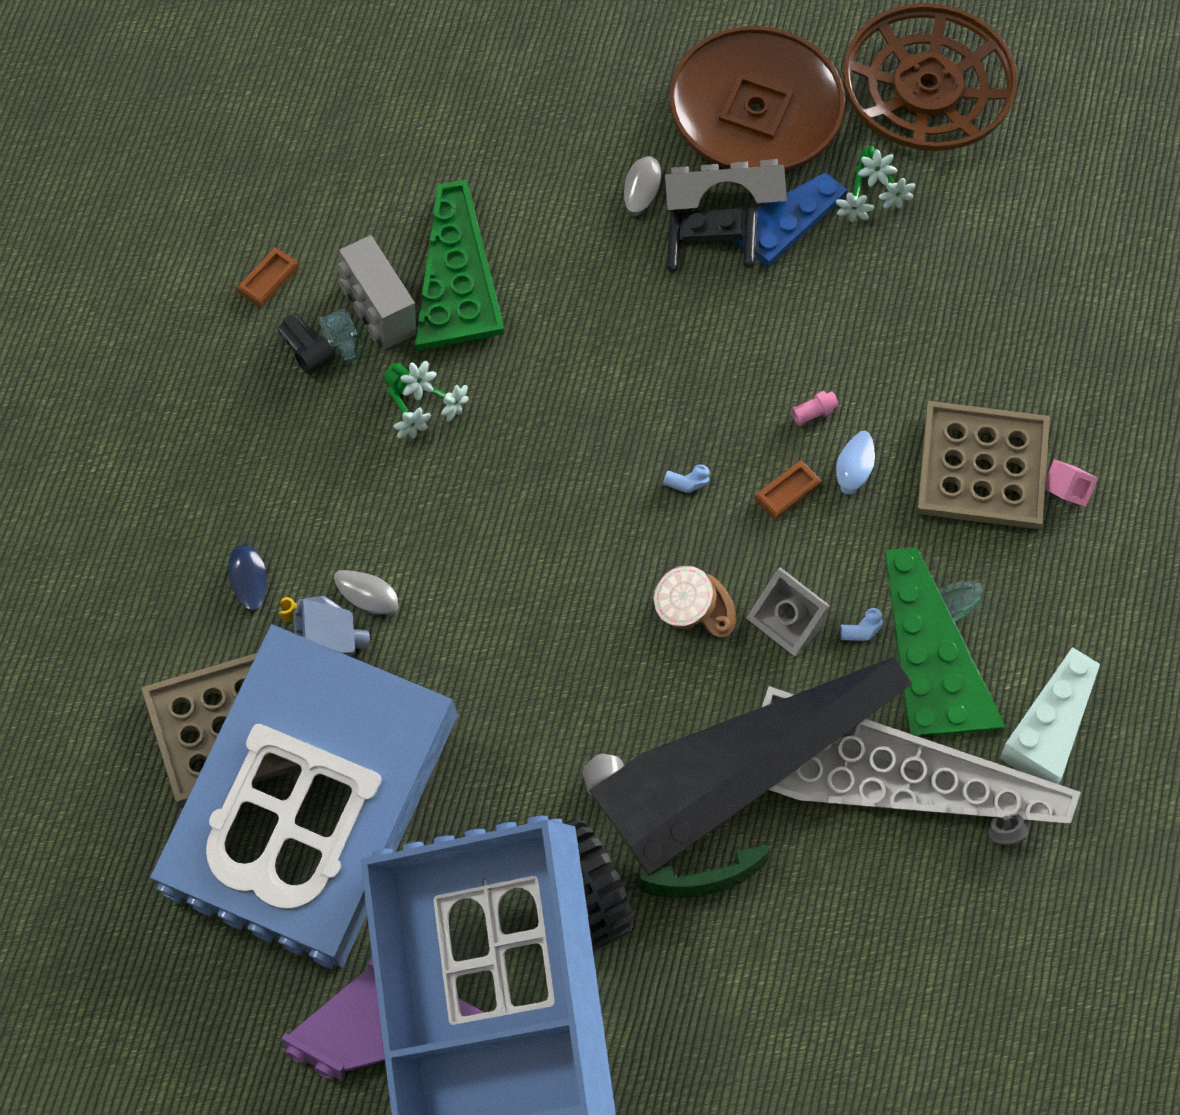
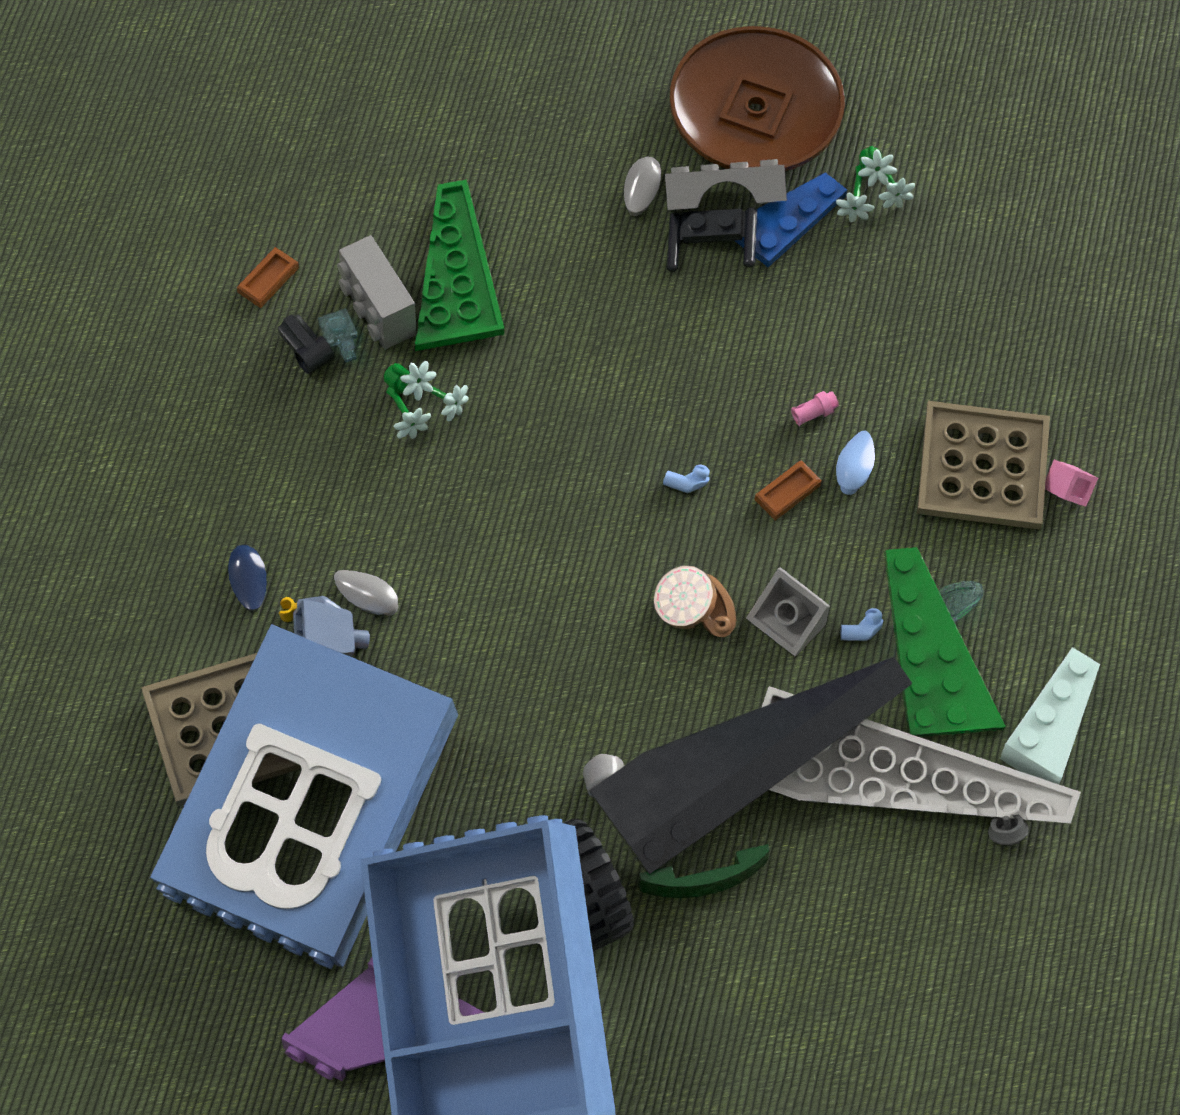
(932, 68): reddish brown dish -> none

